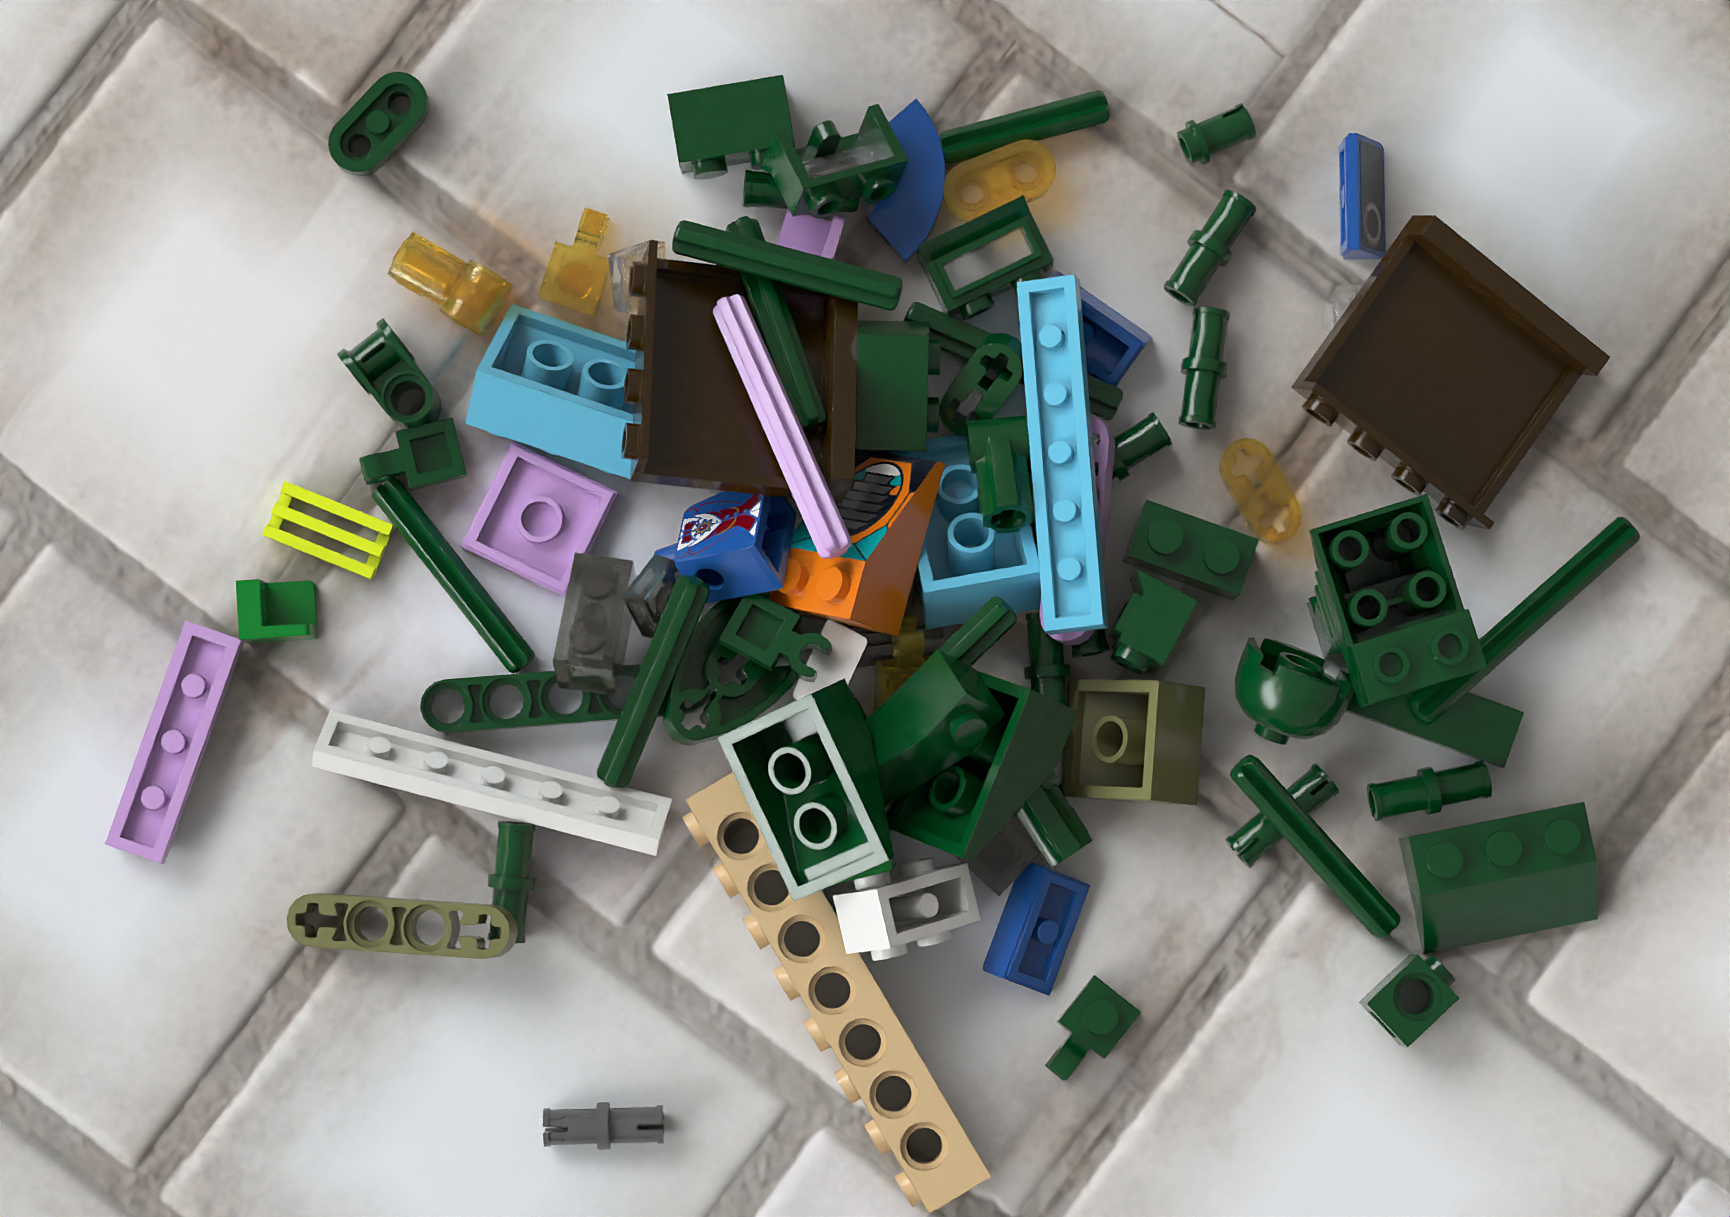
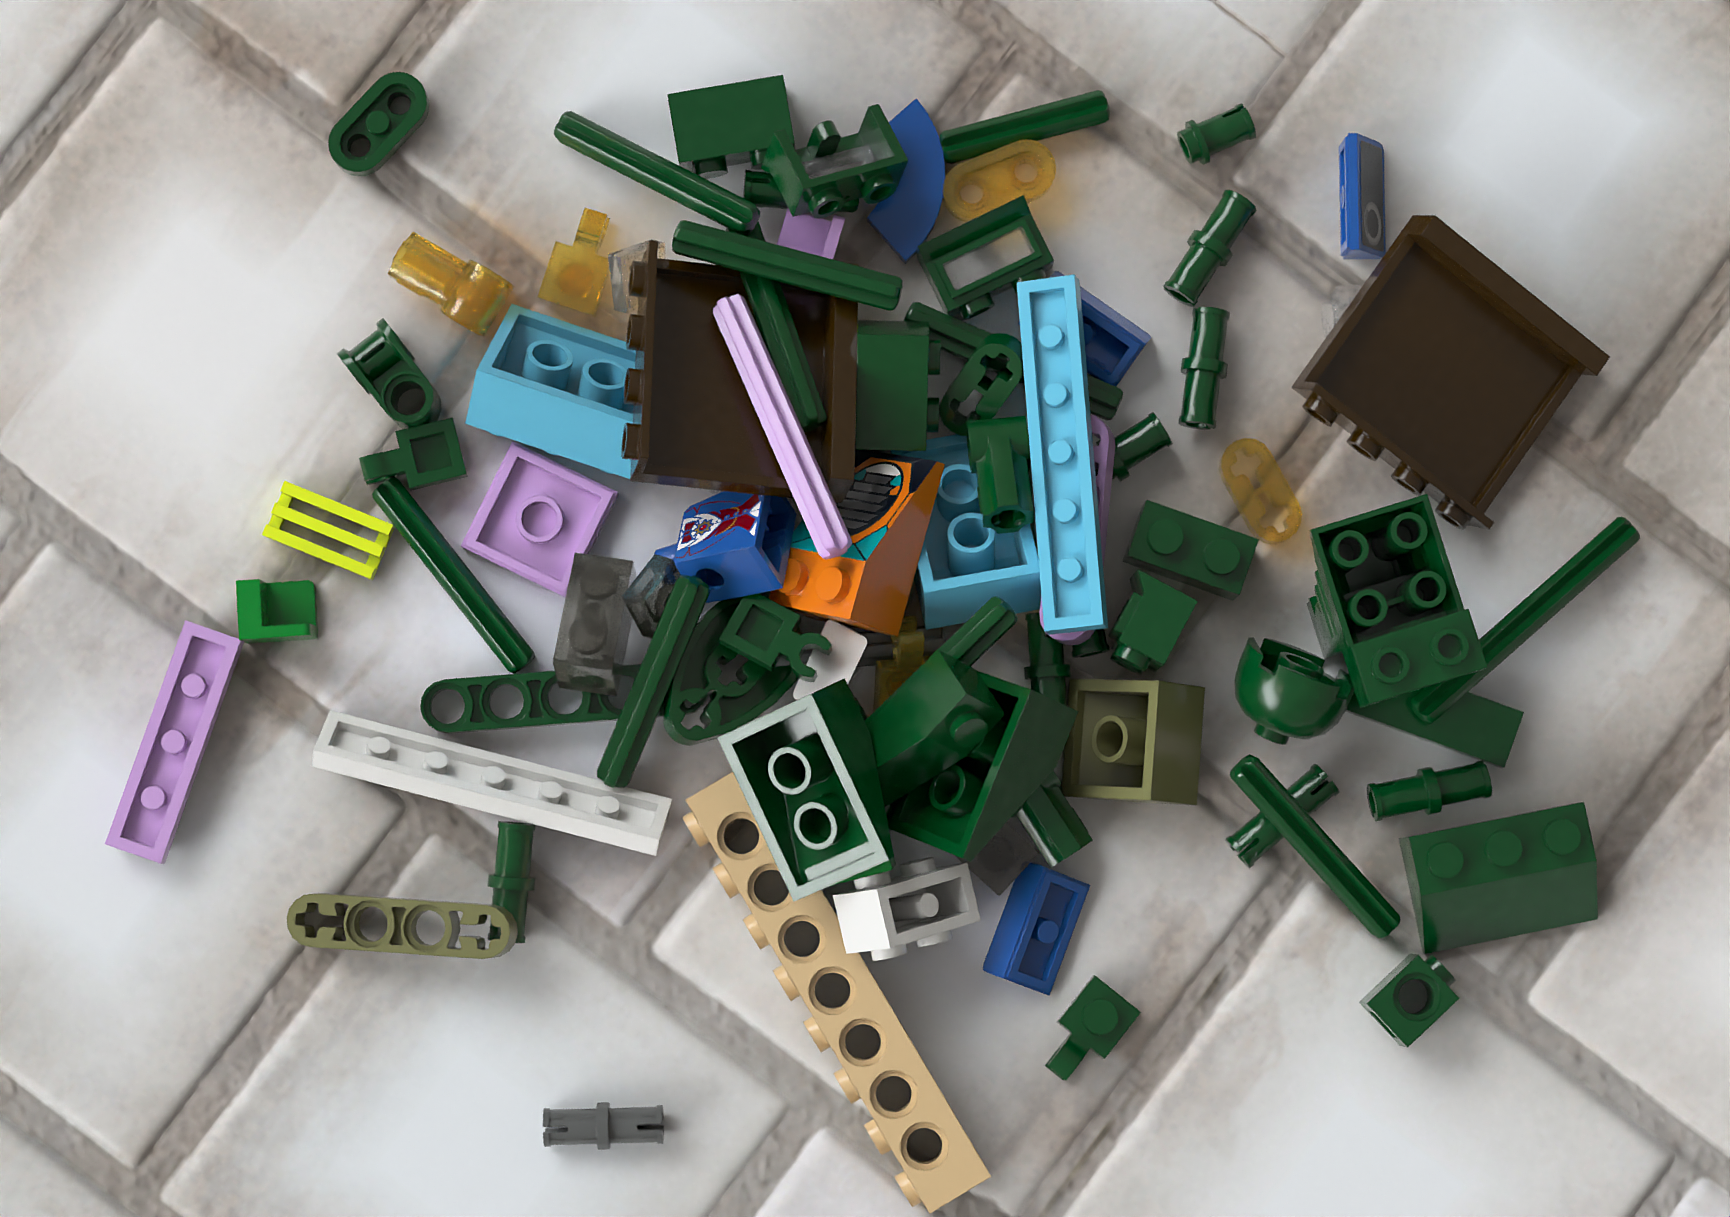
(657, 173): none -> dark green axle

